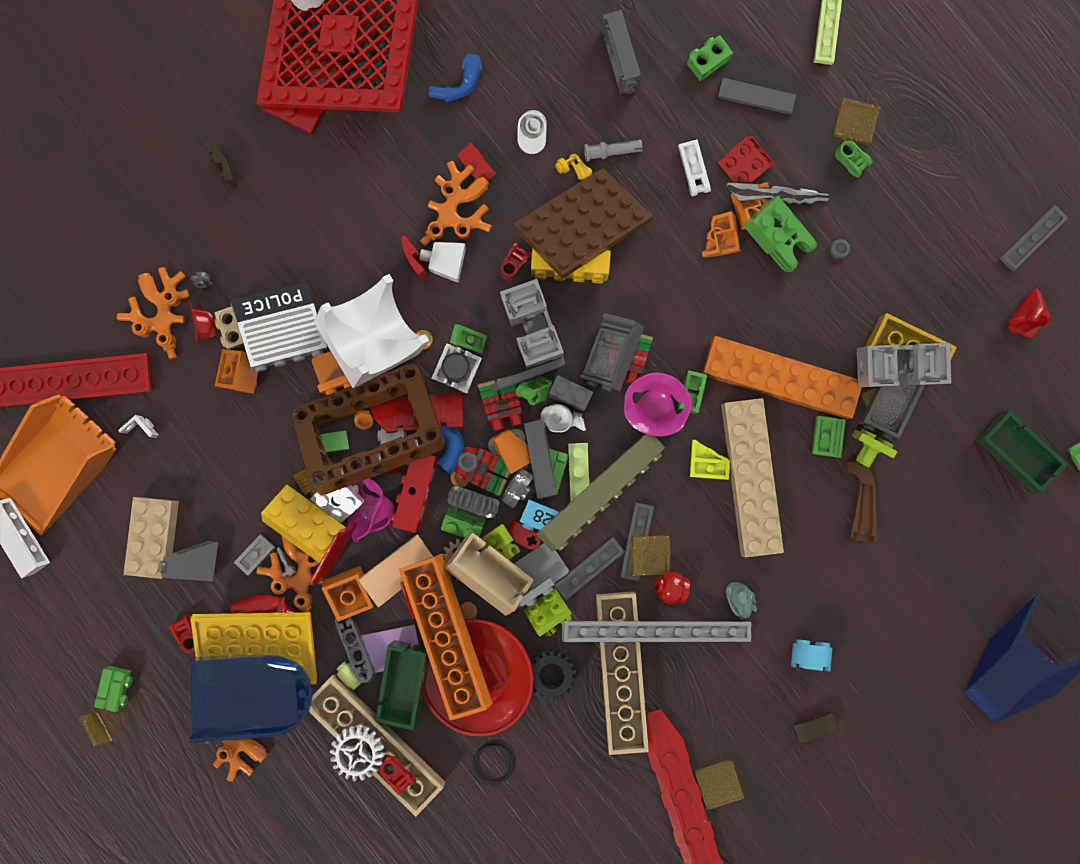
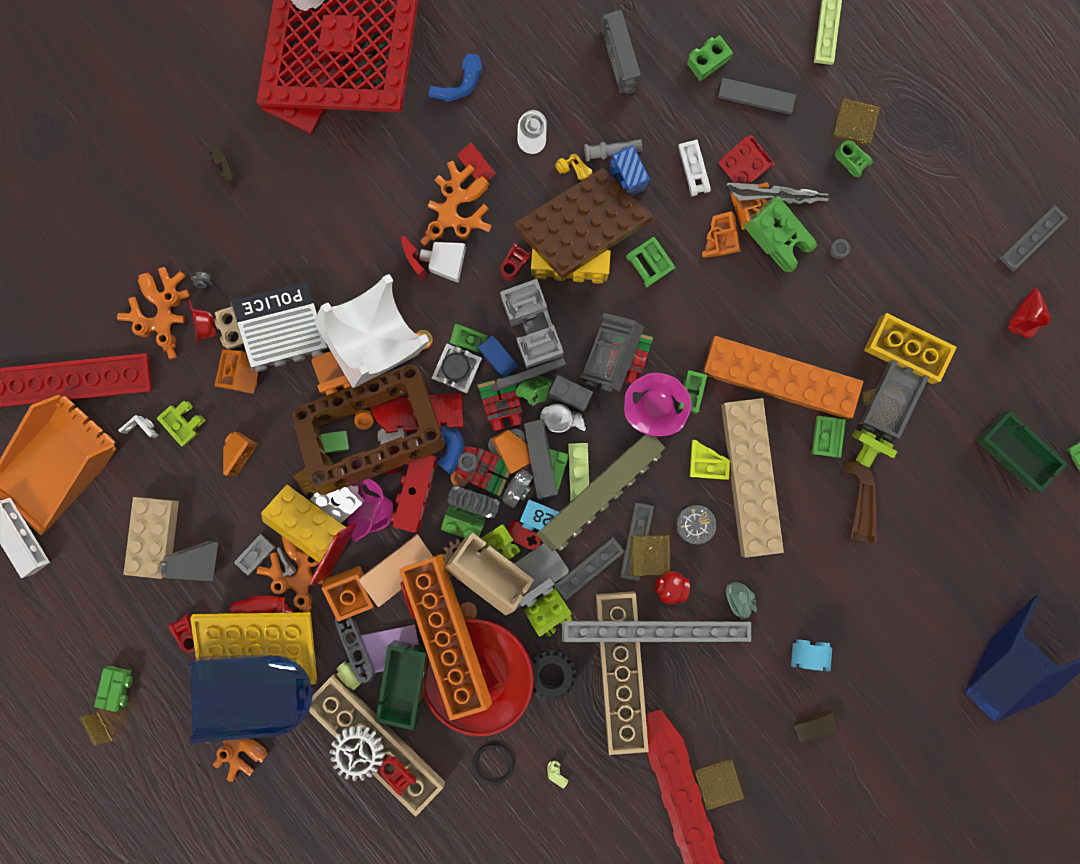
(177, 425): none -> lime plate
(236, 453): none -> orange slope
(497, 356): none -> blue slope
(554, 774): none -> yellowish green arm
(629, 171): none -> blue container
(655, 258): none -> bright green plate
(696, 524): none -> clear piece
(921, 362): light grey piece -> none

